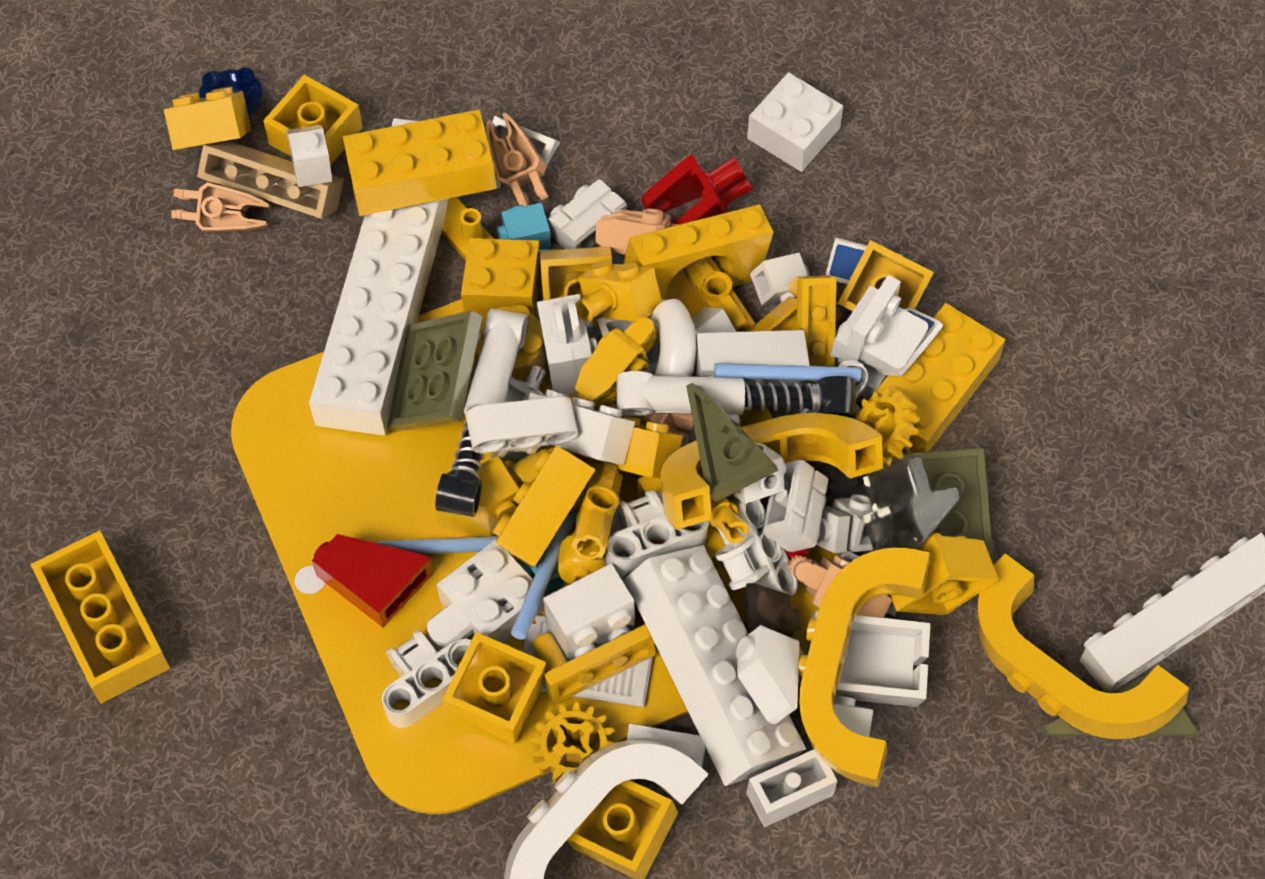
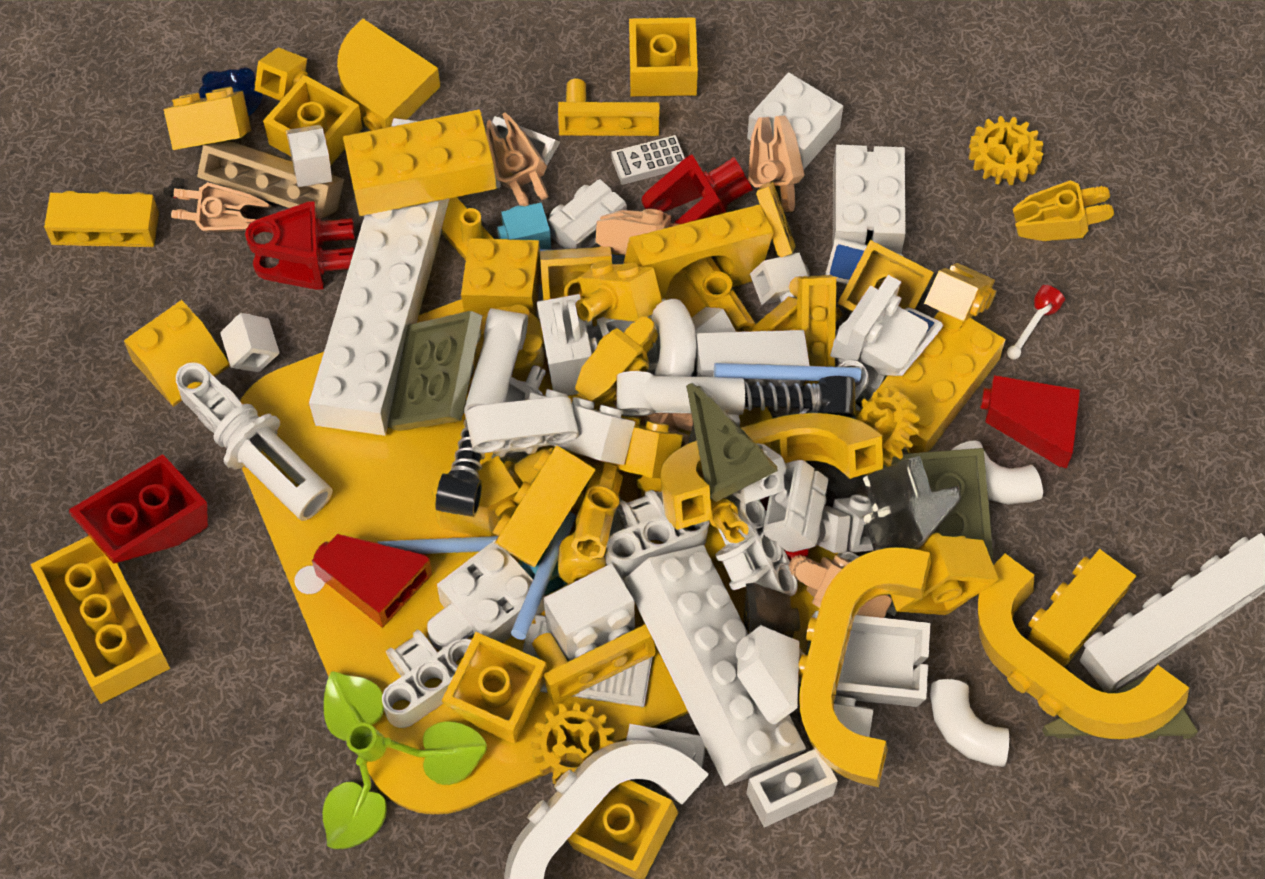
(101, 219): none -> yellow brick
(143, 512): none -> red slope
(170, 343): none -> yellow slope
(177, 183): none -> clear smoke piece
(246, 435): none -> white piece
(249, 342): none -> white brick
(279, 73): none -> yellow brick
(298, 246): none -> red piece
(350, 710): none -> lime plant
(383, 76): none -> yellow brick
(604, 118): none -> yellow piece
(647, 159): none -> white tile
(663, 57): none -> yellow brick
(775, 215): none -> yellow tile
(776, 158): none -> light nougat hinge
(869, 195): none -> white piece
(961, 292): none -> arch
(963, 728): none -> white cylinder
(1005, 148): none -> yellow gear
(1009, 484): none -> white cylinder
(1034, 415): none -> red slope
(1047, 302): none -> hinge
(1060, 212): none -> yellow hinge
(1080, 606): none -> yellow brick

